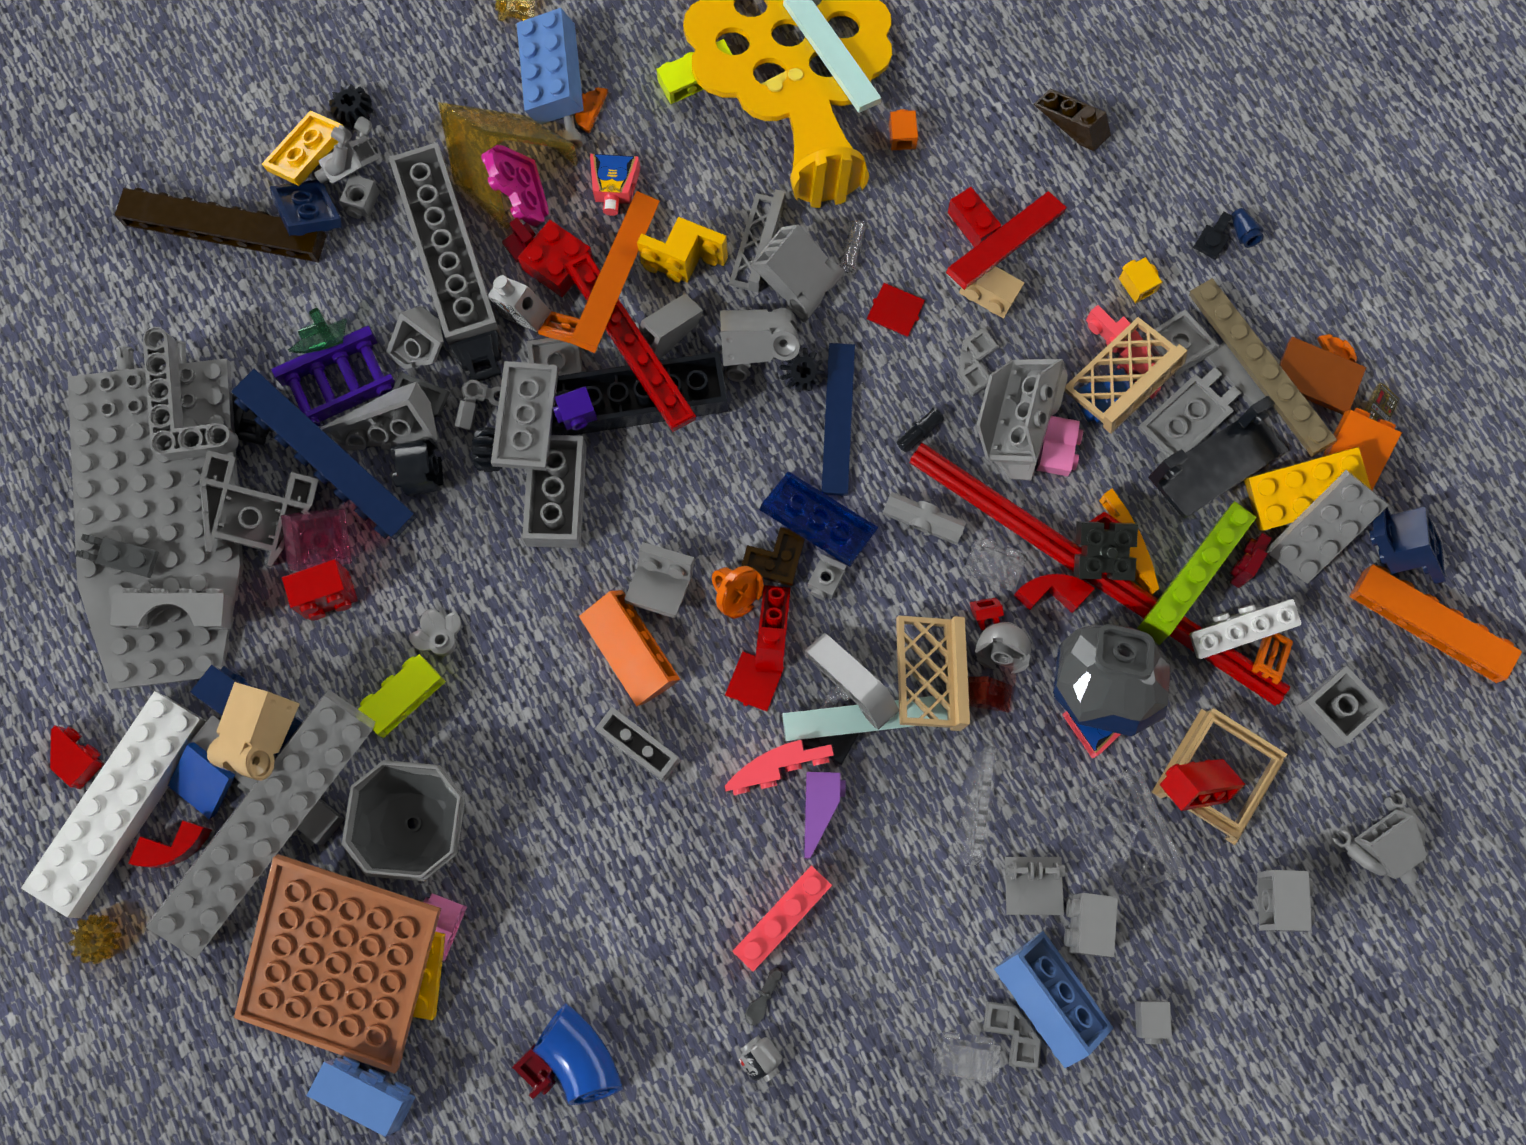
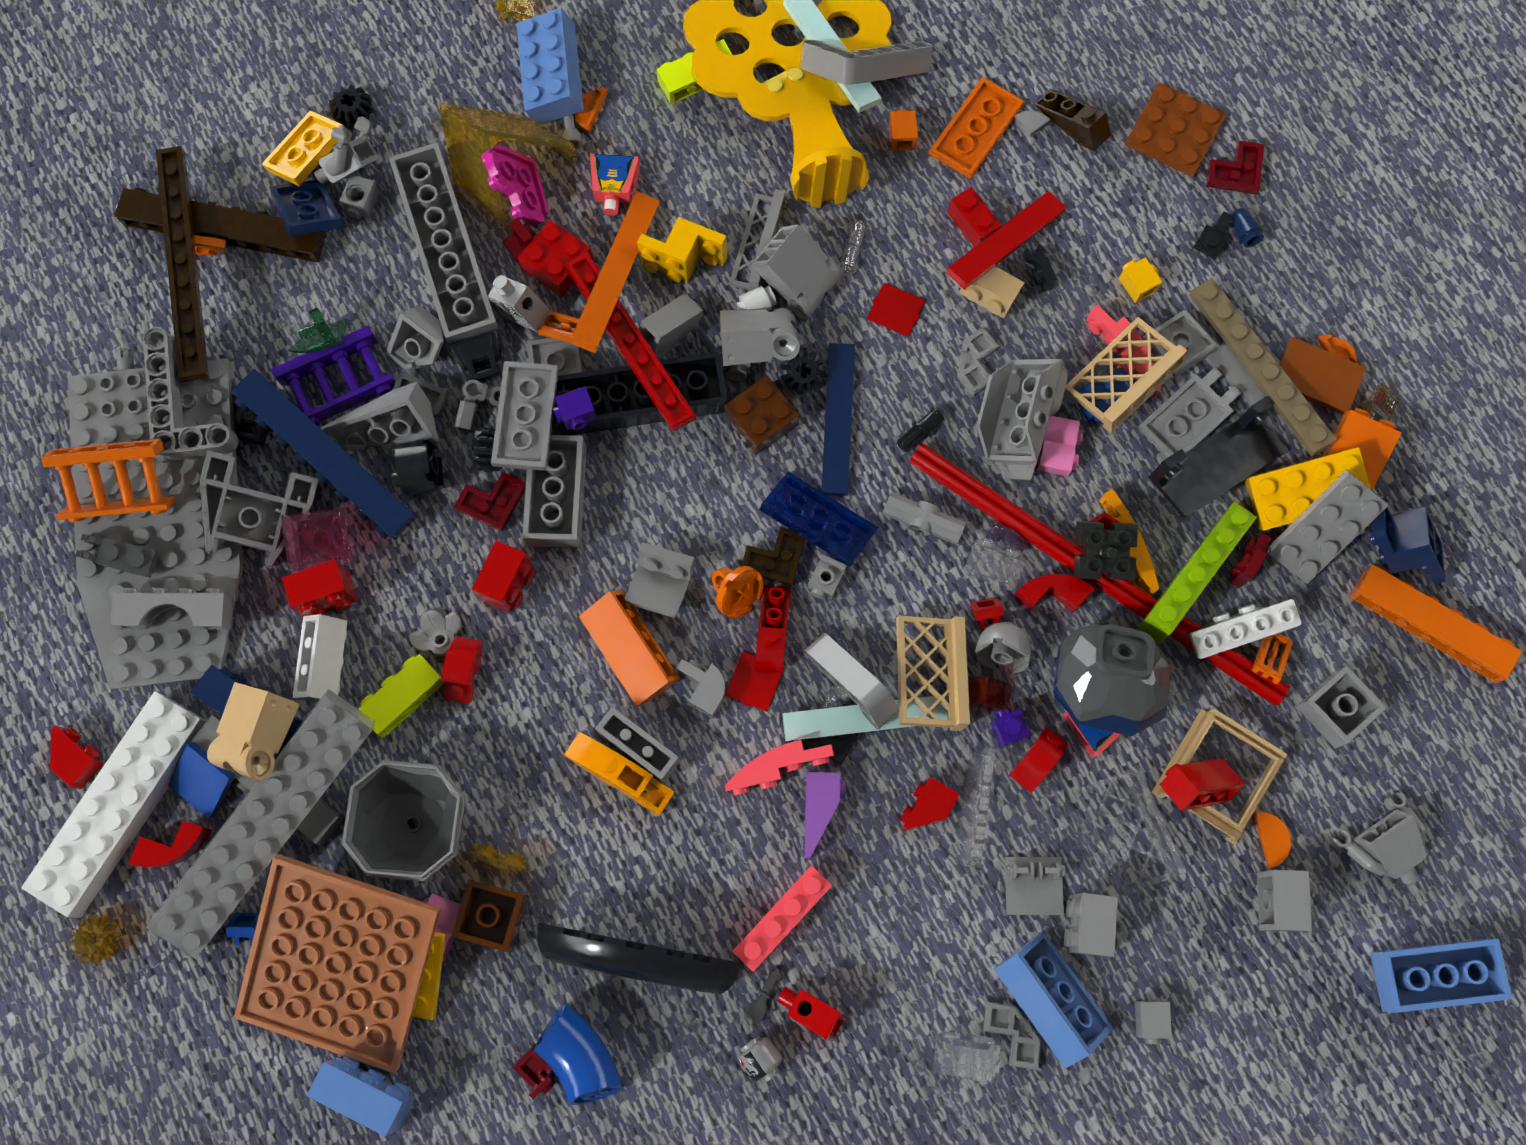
(118, 455): none -> orange fence
(182, 265): none -> dark brown plate
(209, 245): none -> orange tile
(242, 926): none -> blue tile
(319, 657): none -> white brick
(459, 669): none -> red brick
(490, 916): none -> reddish brown brick
(494, 508): none -> dark red plate
(504, 577): none -> red brick
(512, 862): none -> clear yellow slope
(619, 772): none -> light orange slope
(636, 960): none -> black brick
(710, 689): none -> light grey brick
(757, 299): none -> white brick
(761, 414): none -> reddish brown brick
(823, 1018): none -> red torso
(865, 64): none -> light grey beam
(932, 805): none -> red slope
(976, 127): none -> orange tile
(1009, 727): none -> dark purple brick
(1010, 535): none -> clear purple arm
(1031, 121): none -> light grey tile
(1039, 760): none -> red brick
(1043, 272): none -> black plate
(1175, 129): none -> dark orange plate
(1243, 174): none -> dark red plate
(1273, 837): none -> orange tile
(1440, 975): none -> medium blue brick

